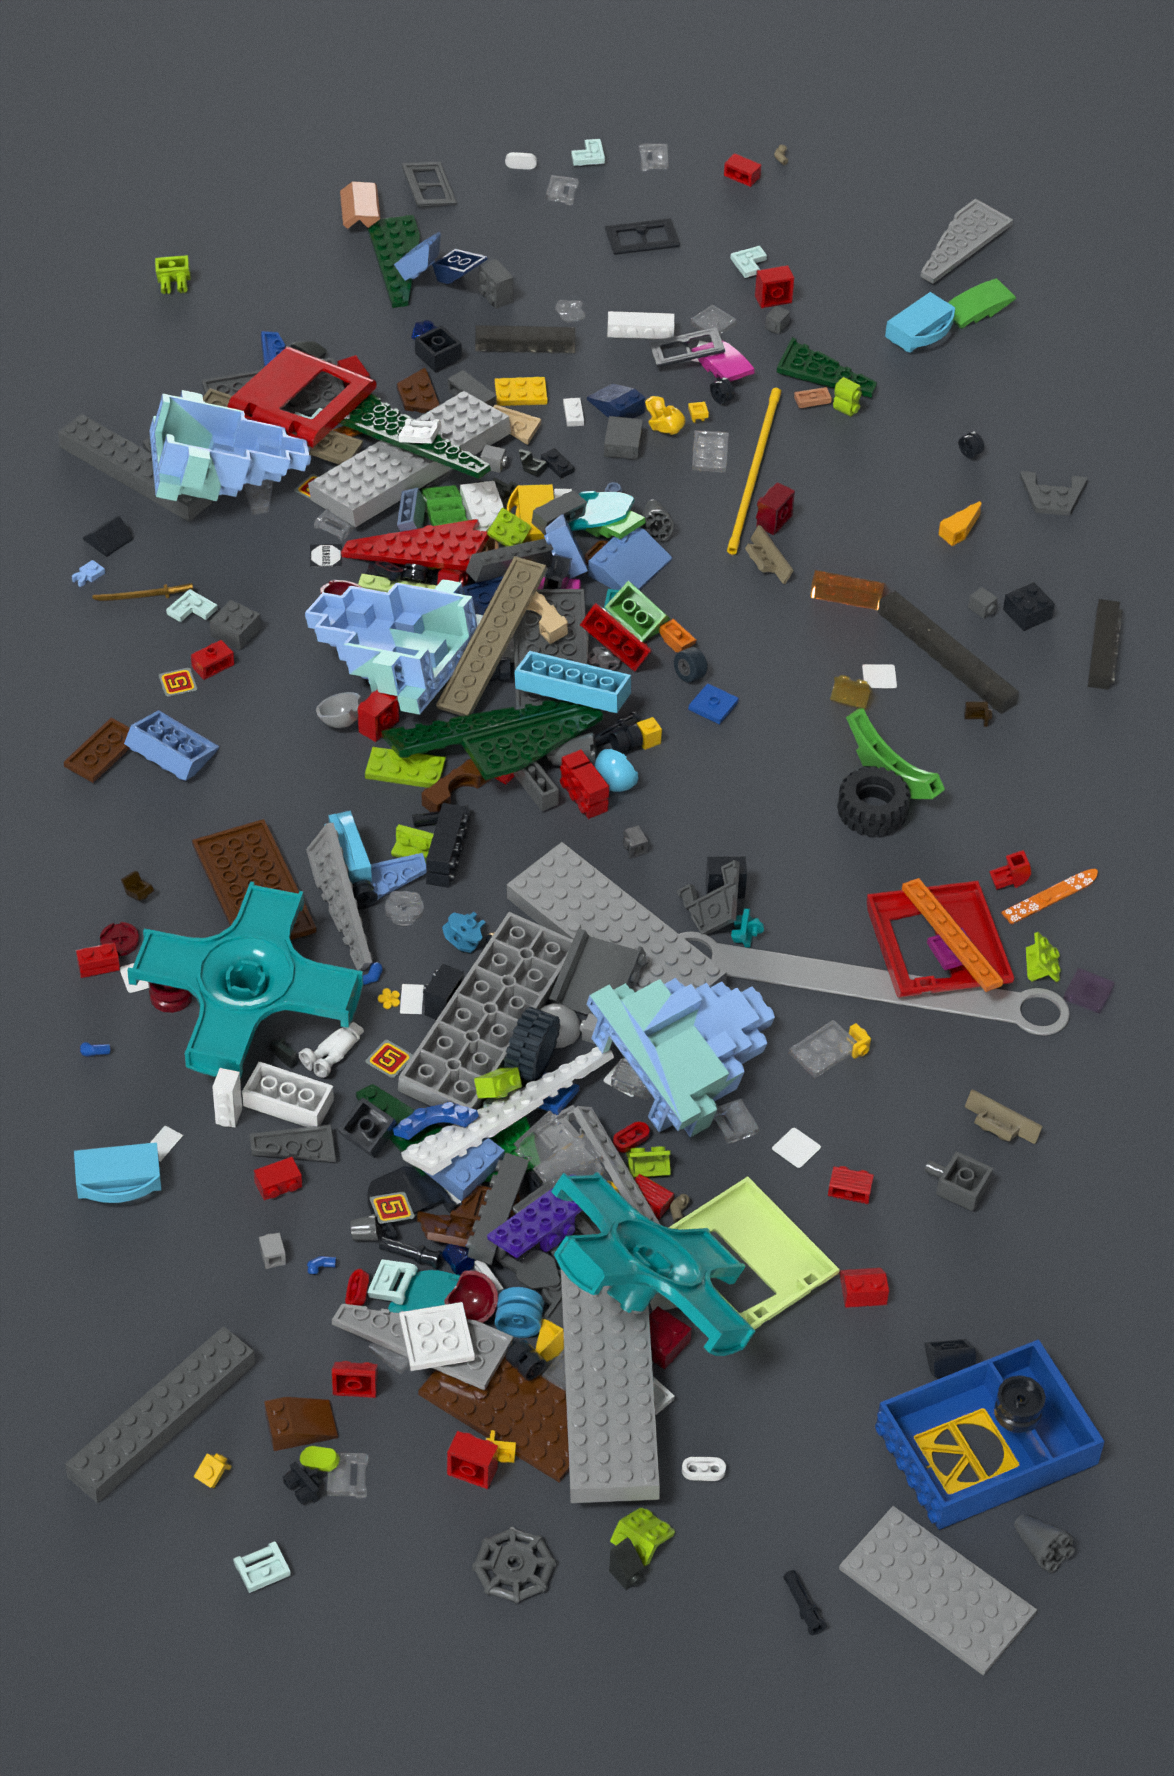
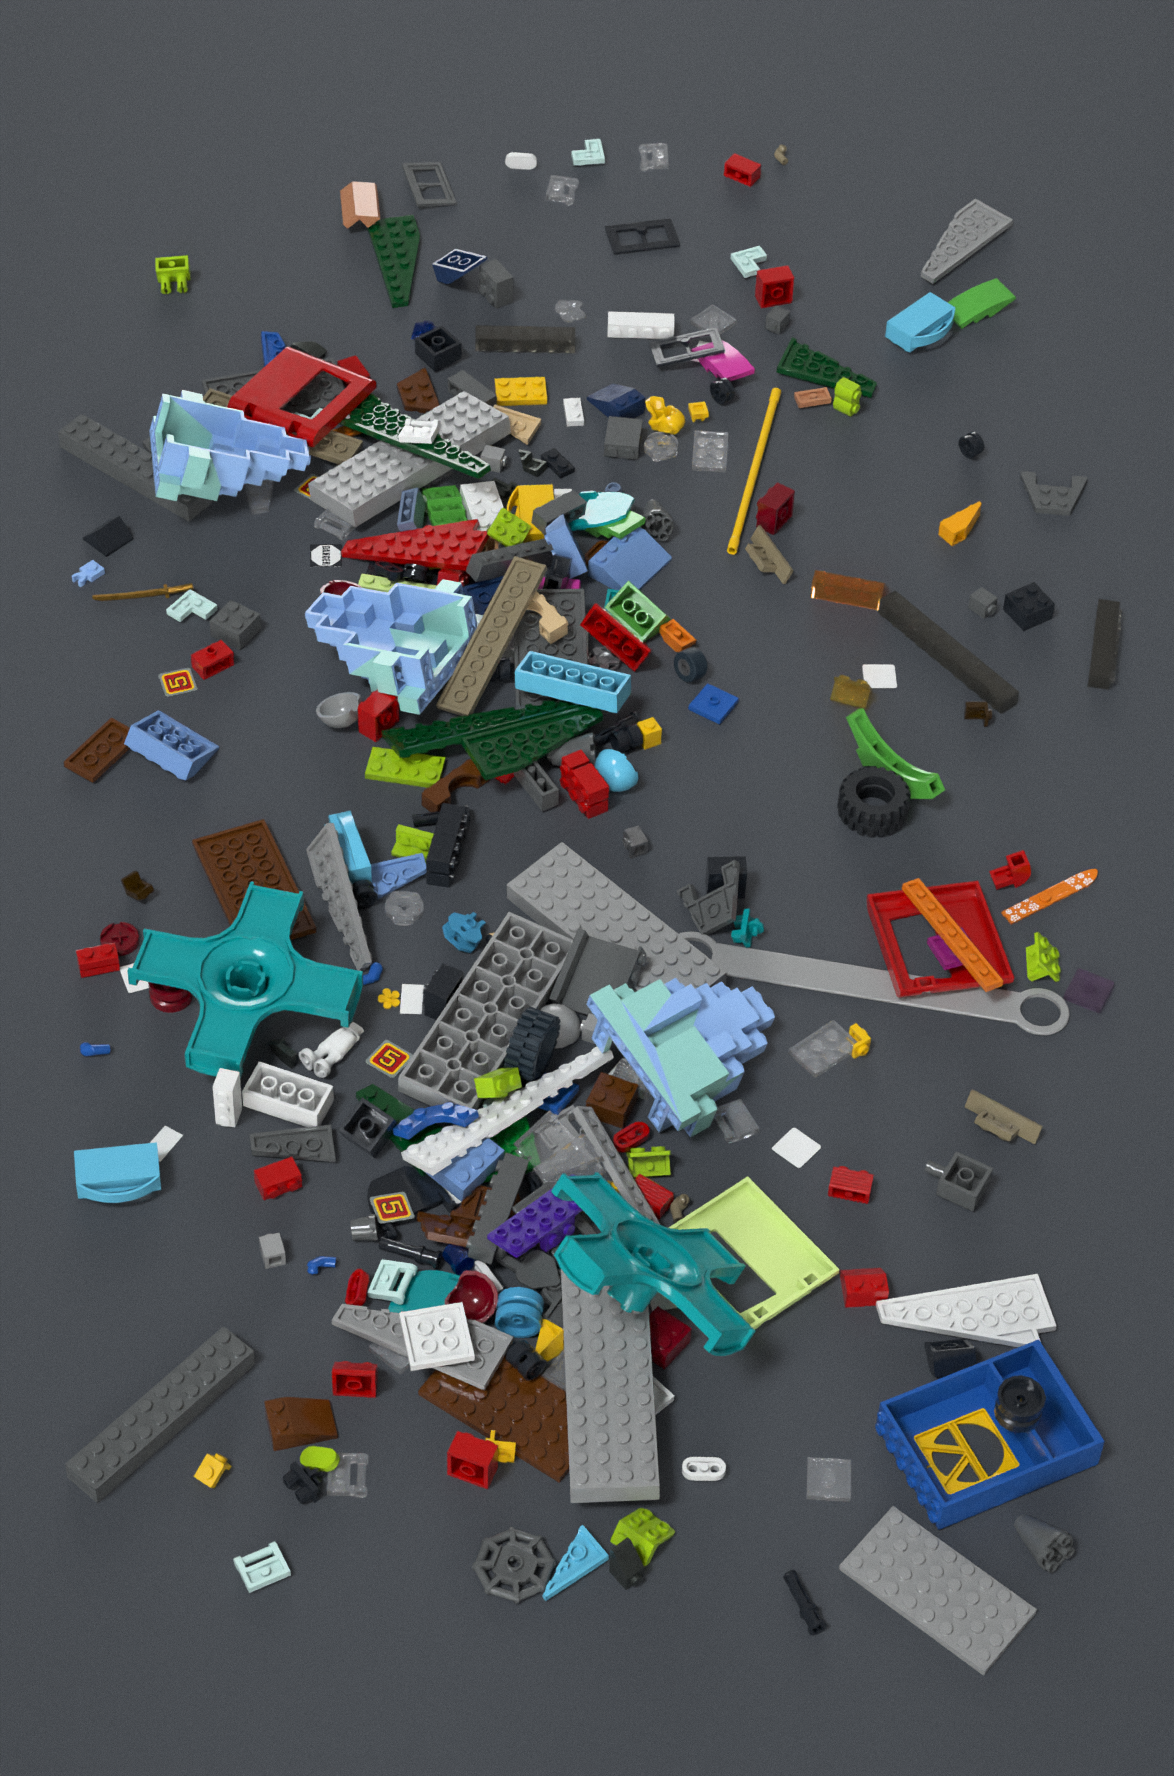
(419, 257): medium blue wedge -> none
(581, 1558): none -> medium azure wing
(613, 1099): none -> reddish brown brick
(658, 453): none -> clear plate
(828, 1479): none -> clear plate
(992, 1312): none -> white wing

